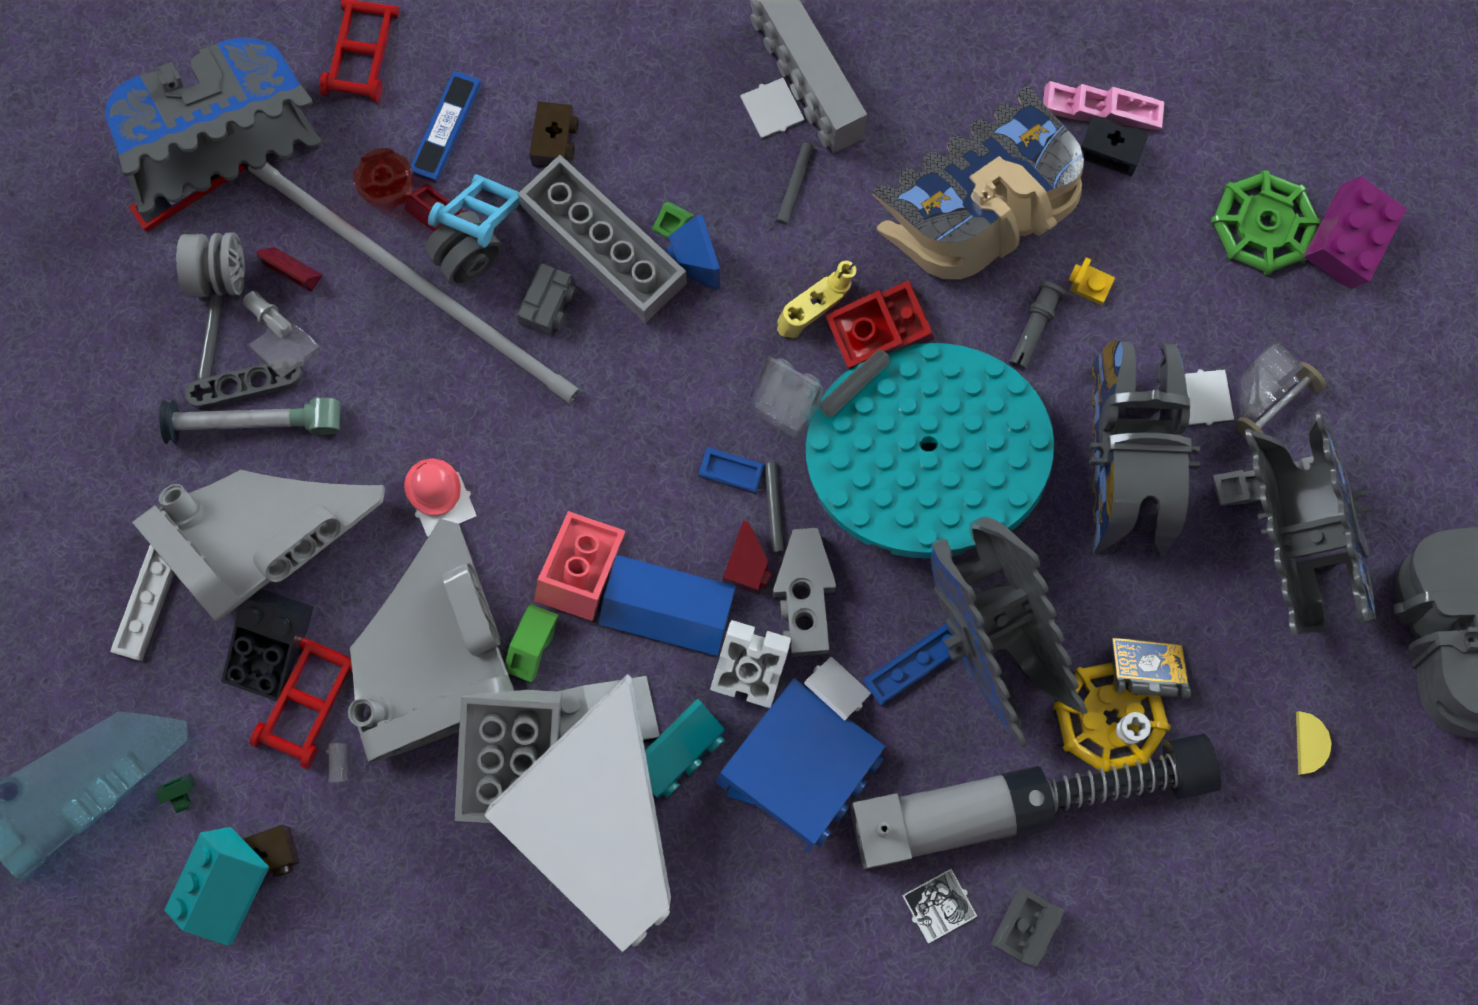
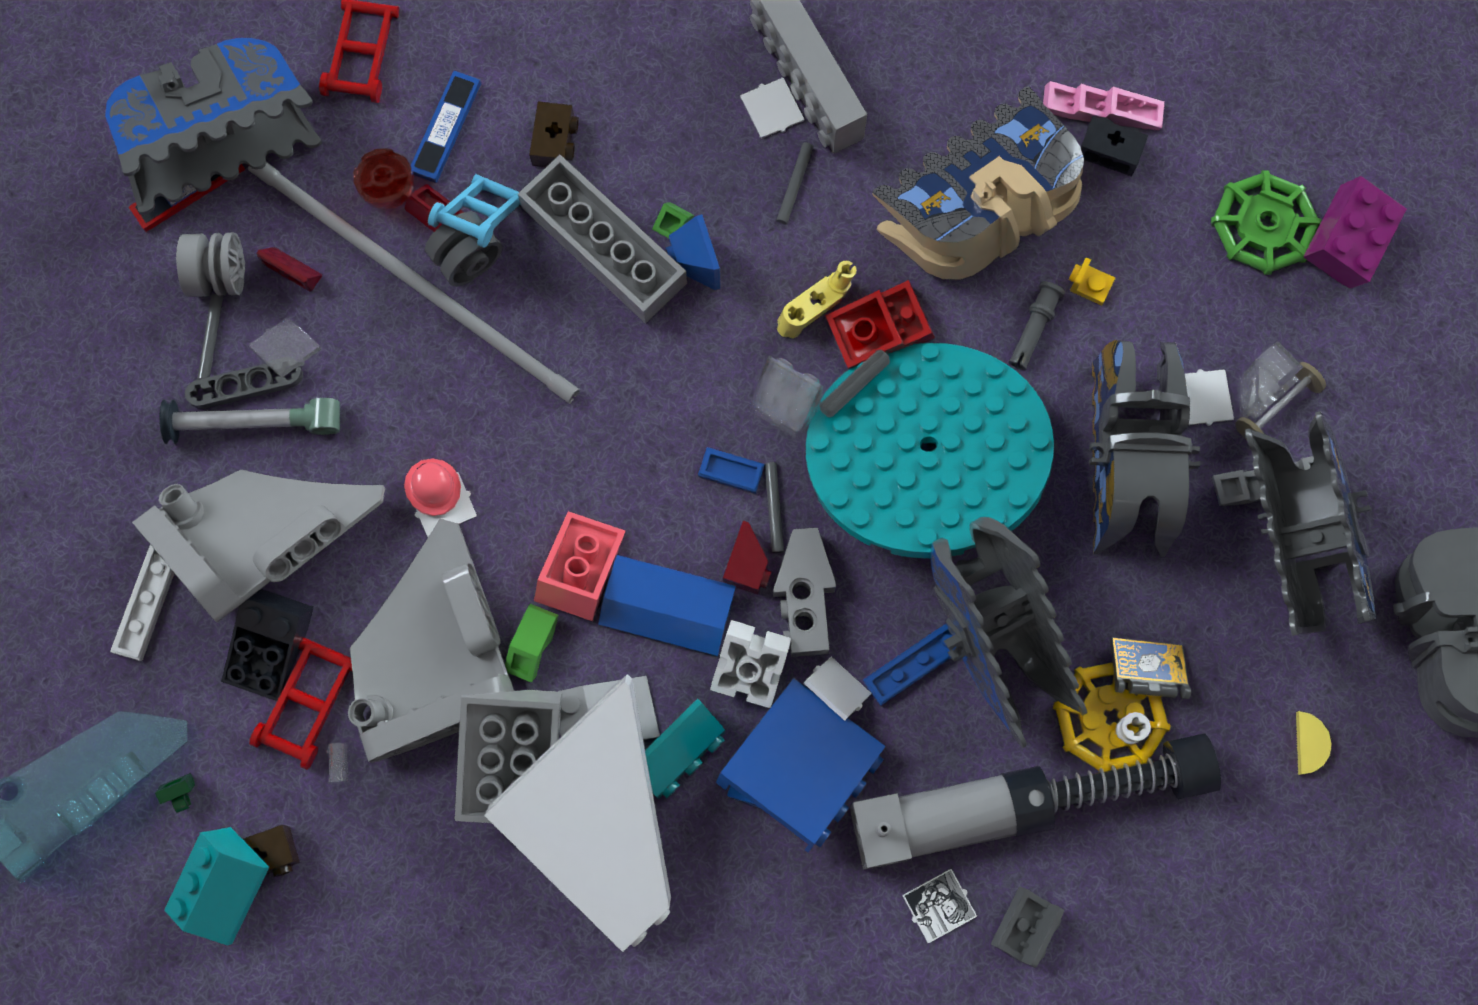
(267, 314): light grey axle -> none
(546, 300): dark grey brick -> none

